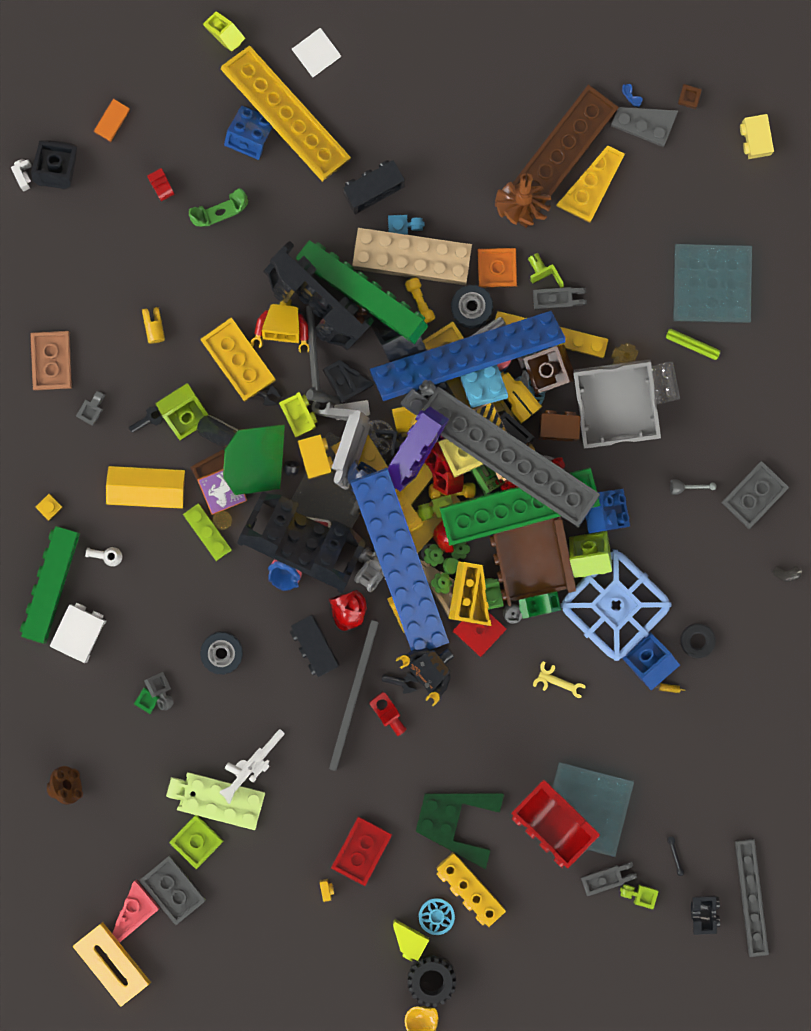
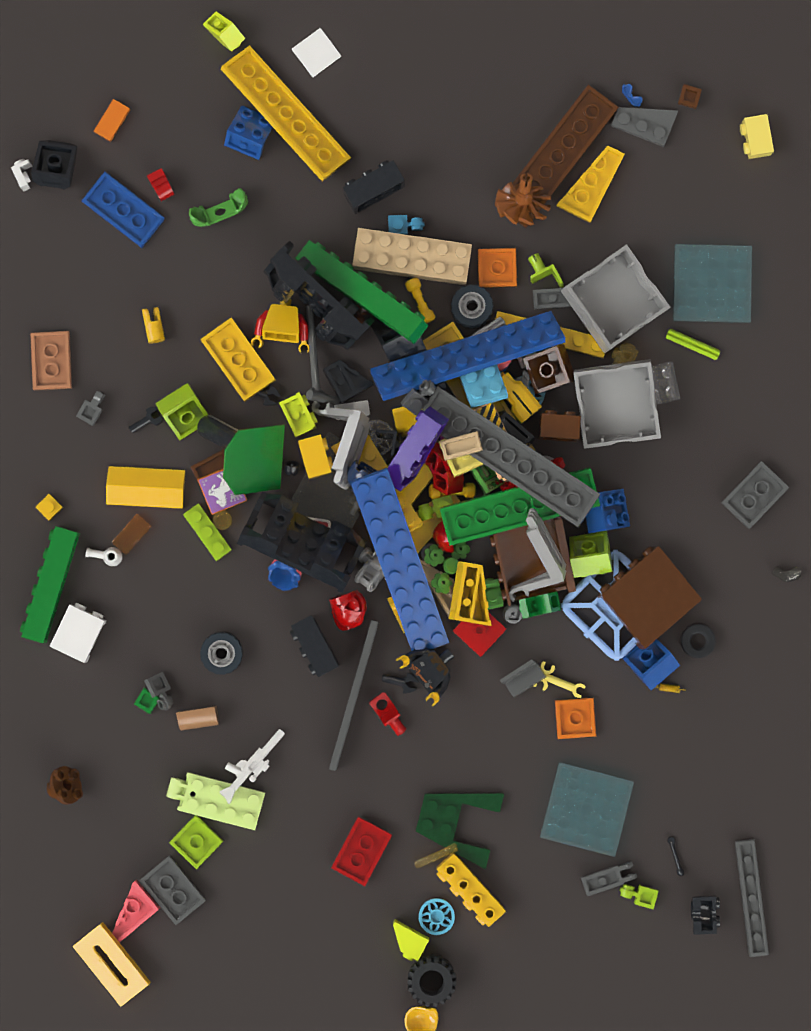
(123, 209): none -> blue tile
(131, 534): none -> clear orange tile
(197, 718): none -> medium nougat brick
(326, 889): yellow plate -> none
(435, 856): none -> clear yellow piece
(461, 446): none -> tan tile
(523, 678): none -> dark grey panel
(547, 553): none -> light grey hinge
(555, 824): red cylinder -> none
(575, 718): none -> orange tile
(615, 299): none -> light grey tile
(649, 596): none -> reddish brown panel
(678, 486): hinge -> none

